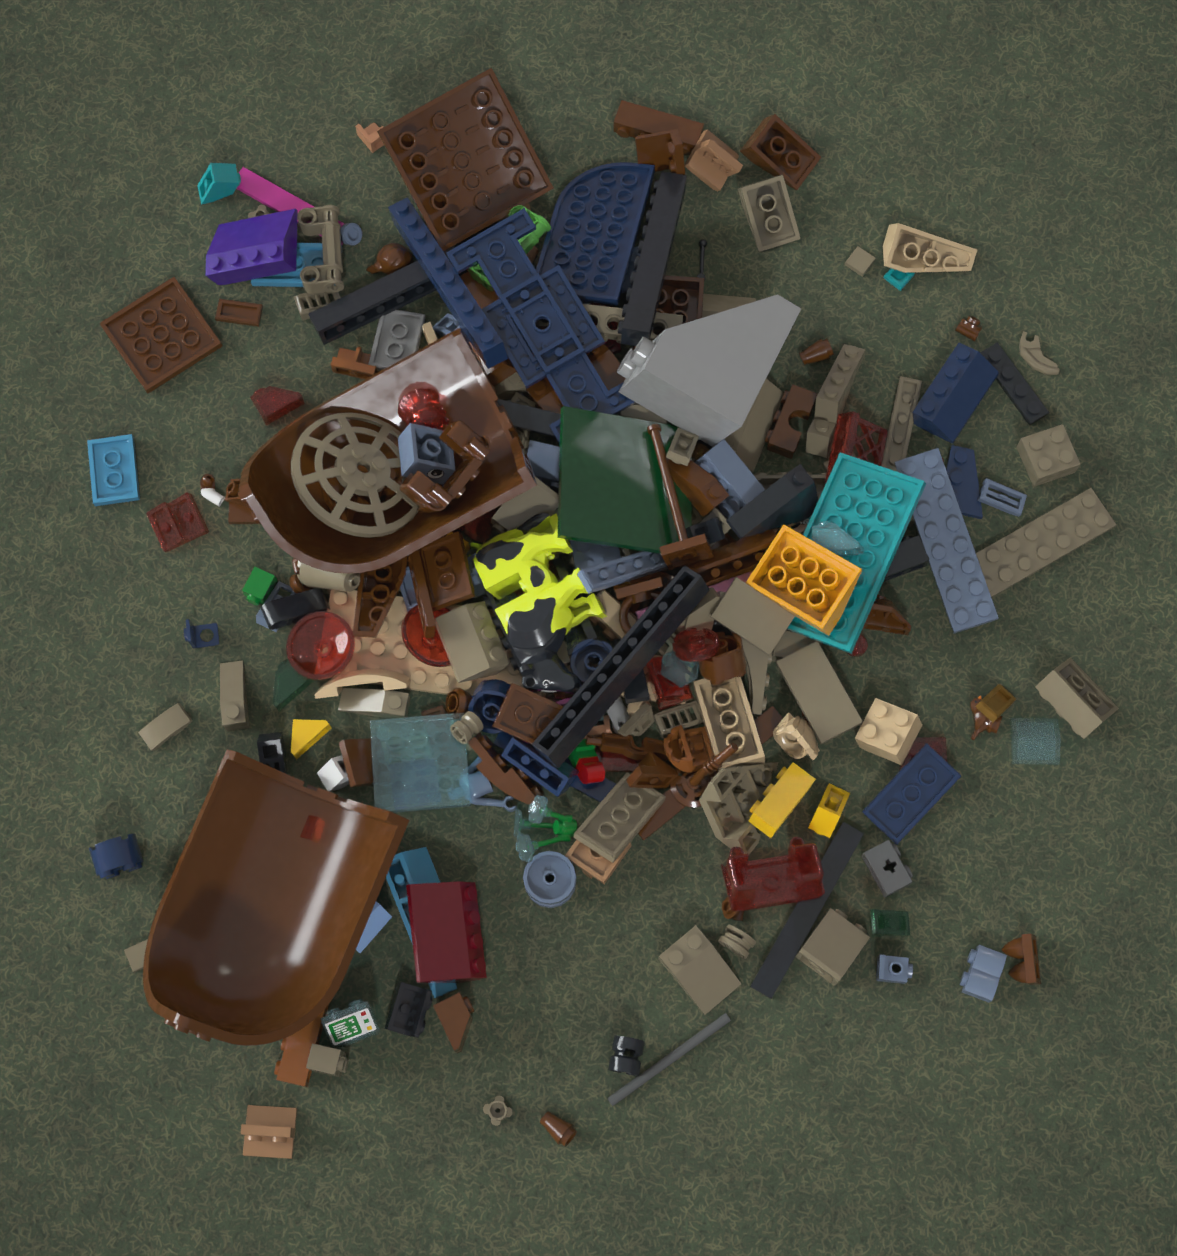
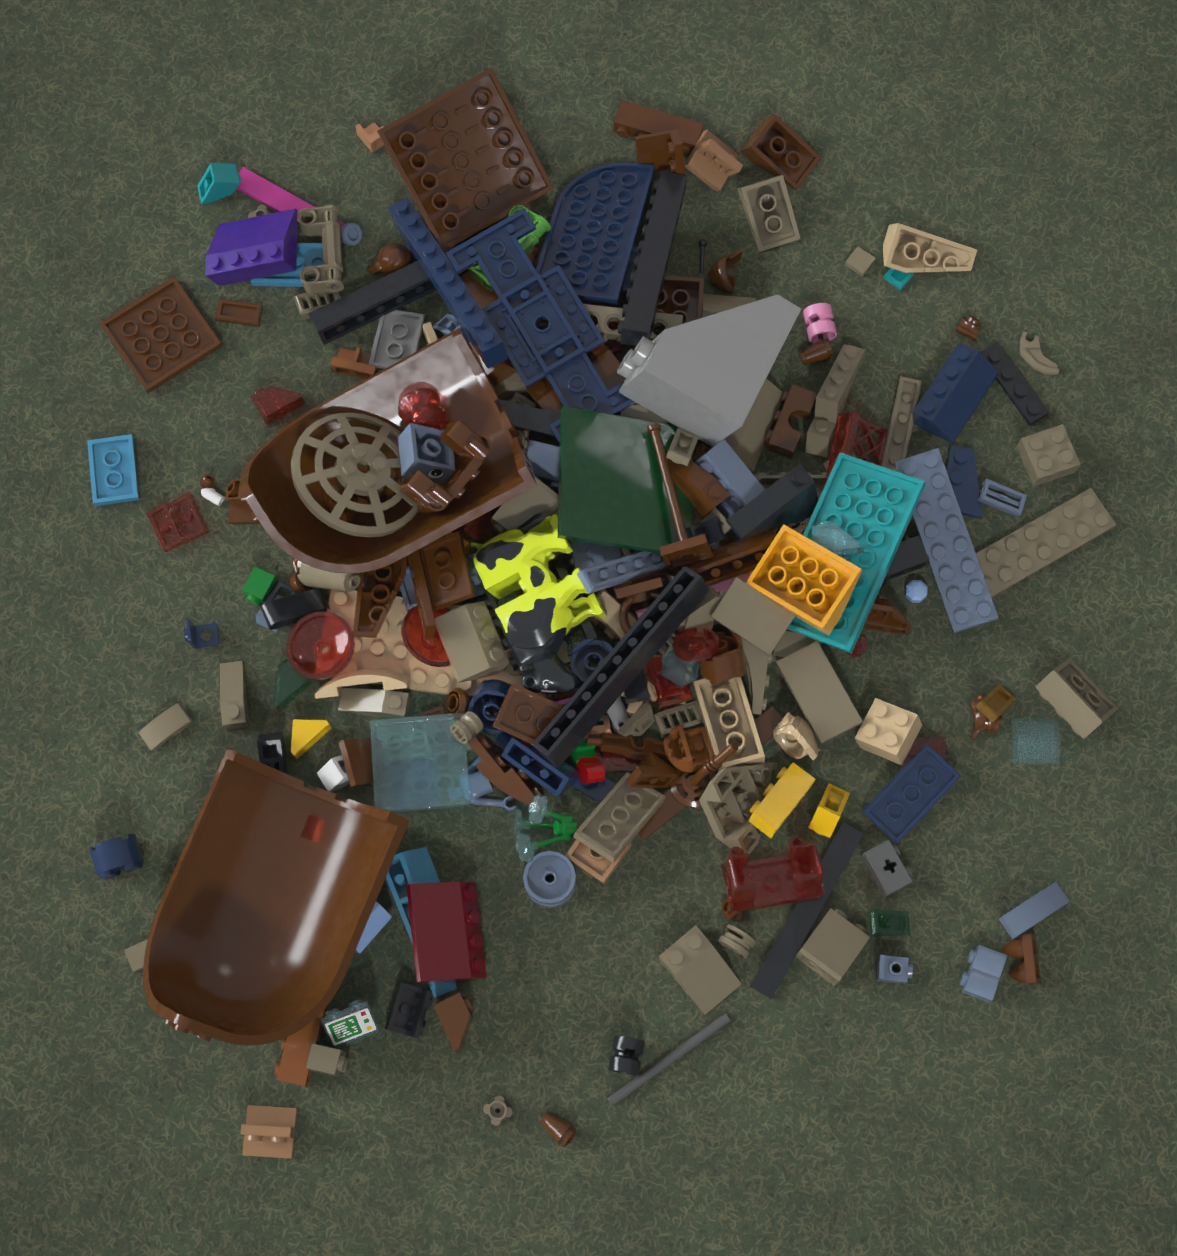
(722, 272): none -> reddish brown hat
(818, 320): none -> bright pink wheel
(916, 591): none -> light blue tile
(1034, 910): none -> sand blue slope

